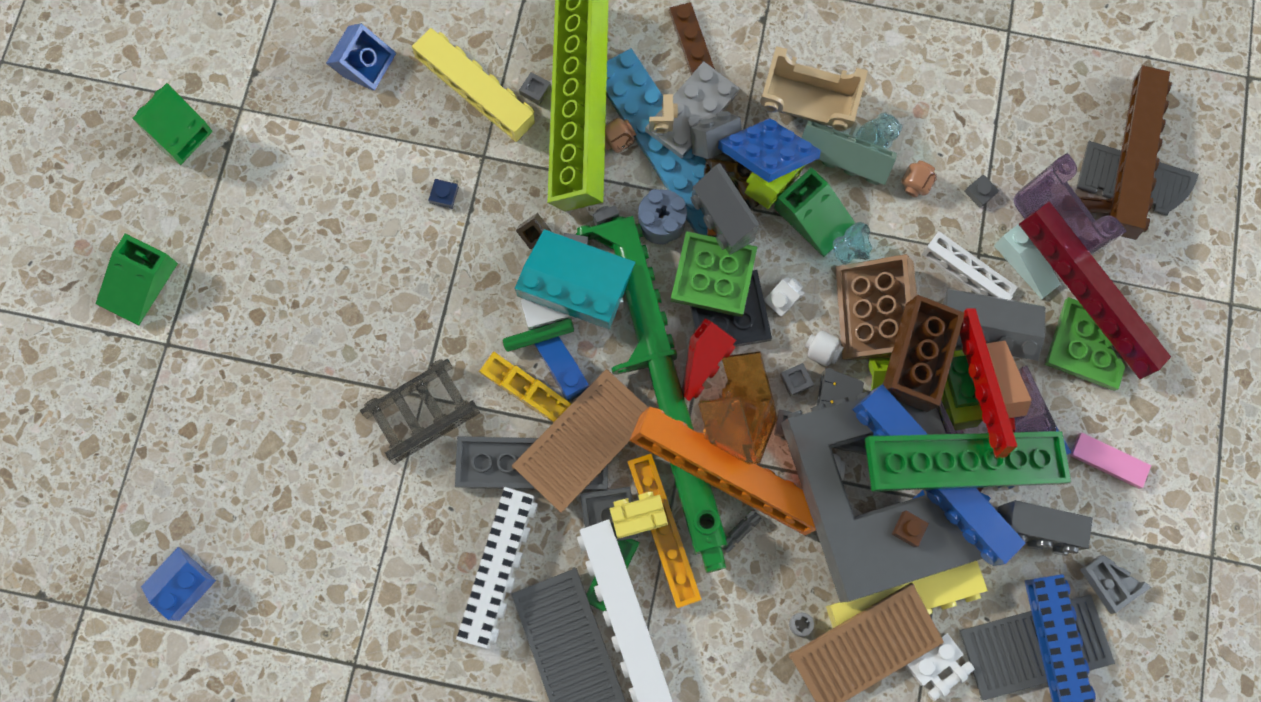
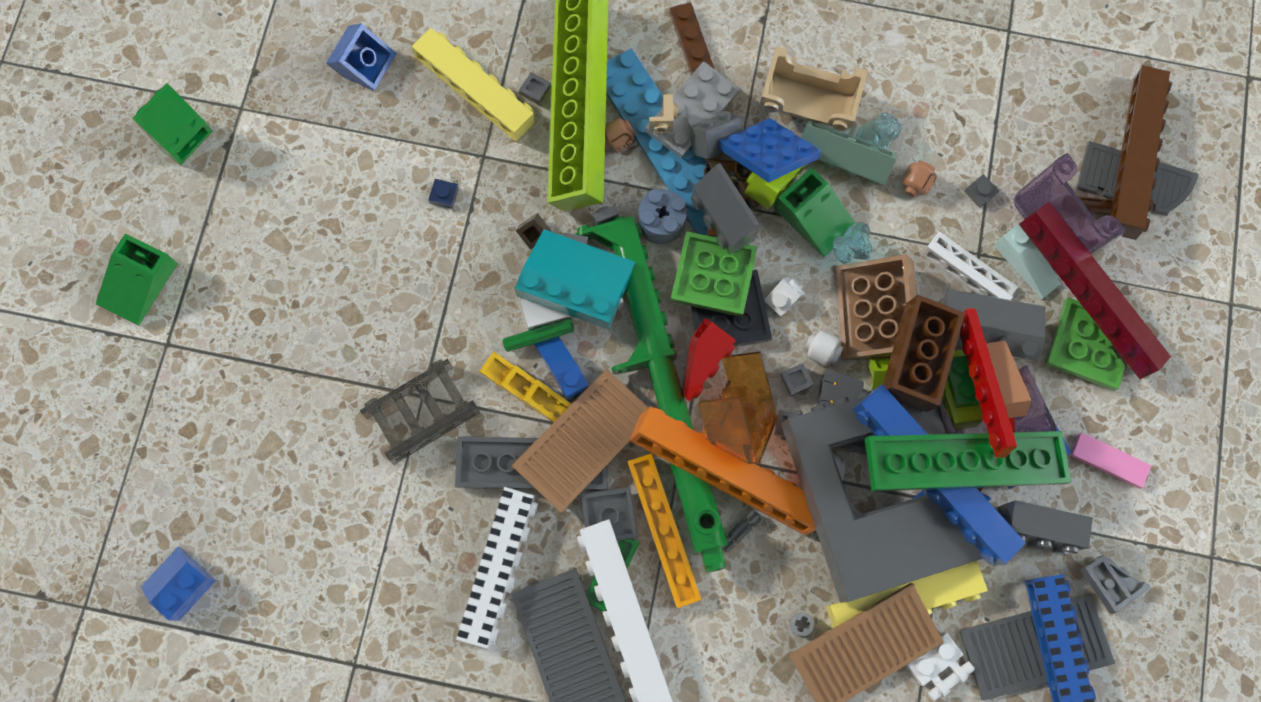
(638, 515): light yellow brick -> none
(910, 529): reddish brown plate -> none

